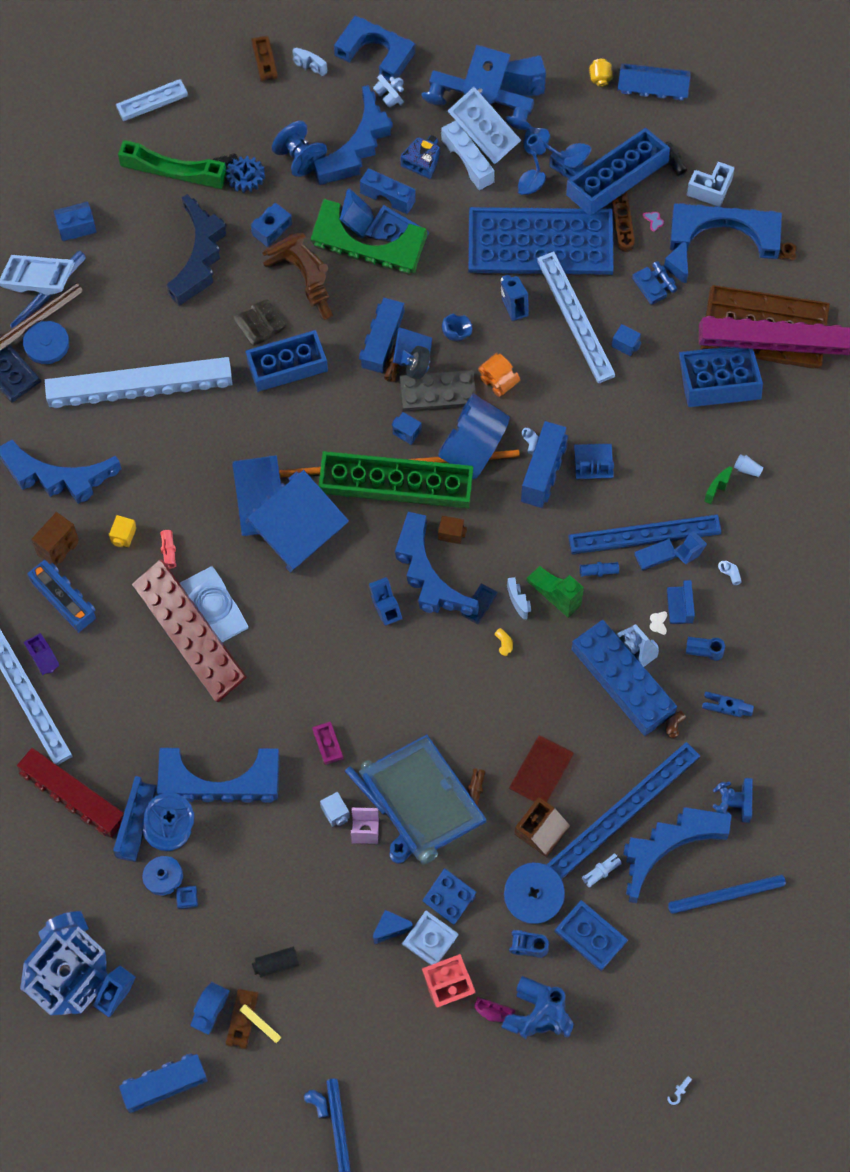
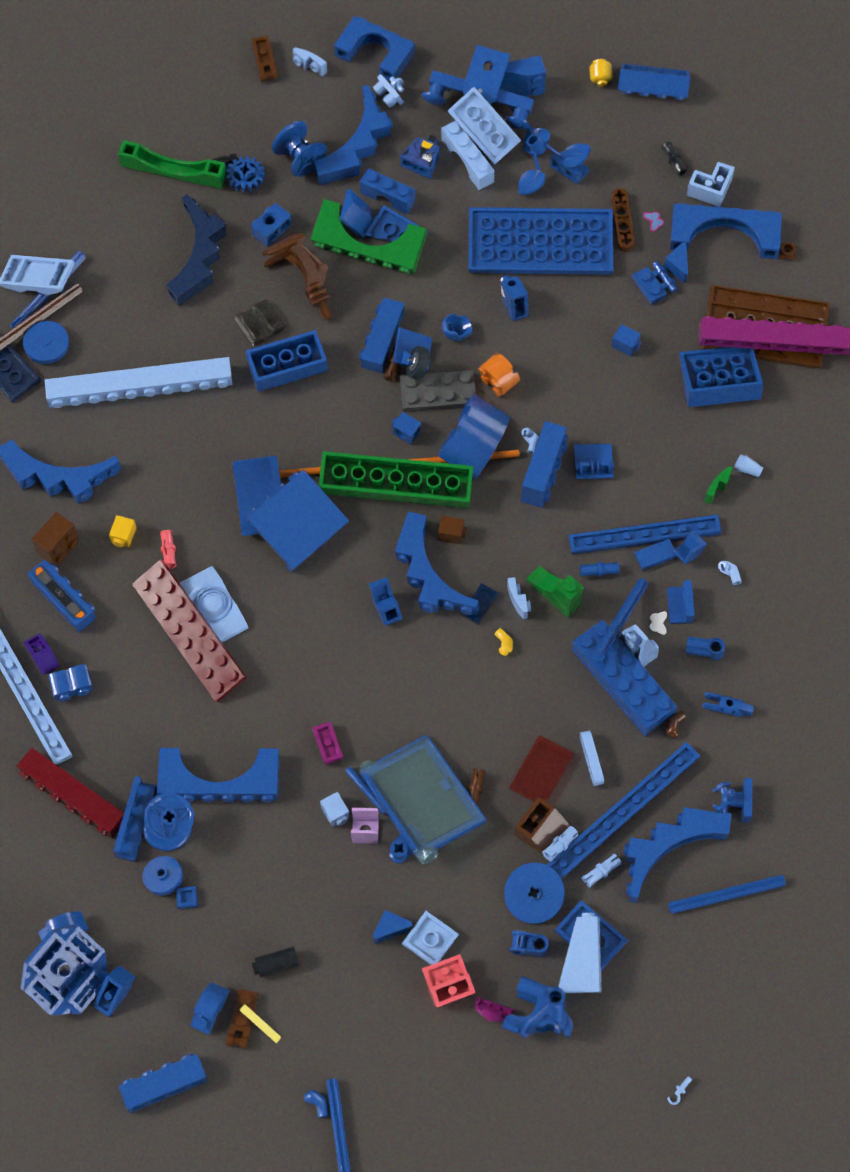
(70, 683): none -> blue brick
(75, 221): blue slope -> none
(151, 100): light blue plate -> none
(449, 896): blue hinge -> none
(560, 843): none -> light blue pin
(576, 317): light blue plate -> none
(583, 959): none -> light blue slope
(591, 758): none -> light blue beam
(618, 171): blue brick -> none
(621, 618): none -> blue axle

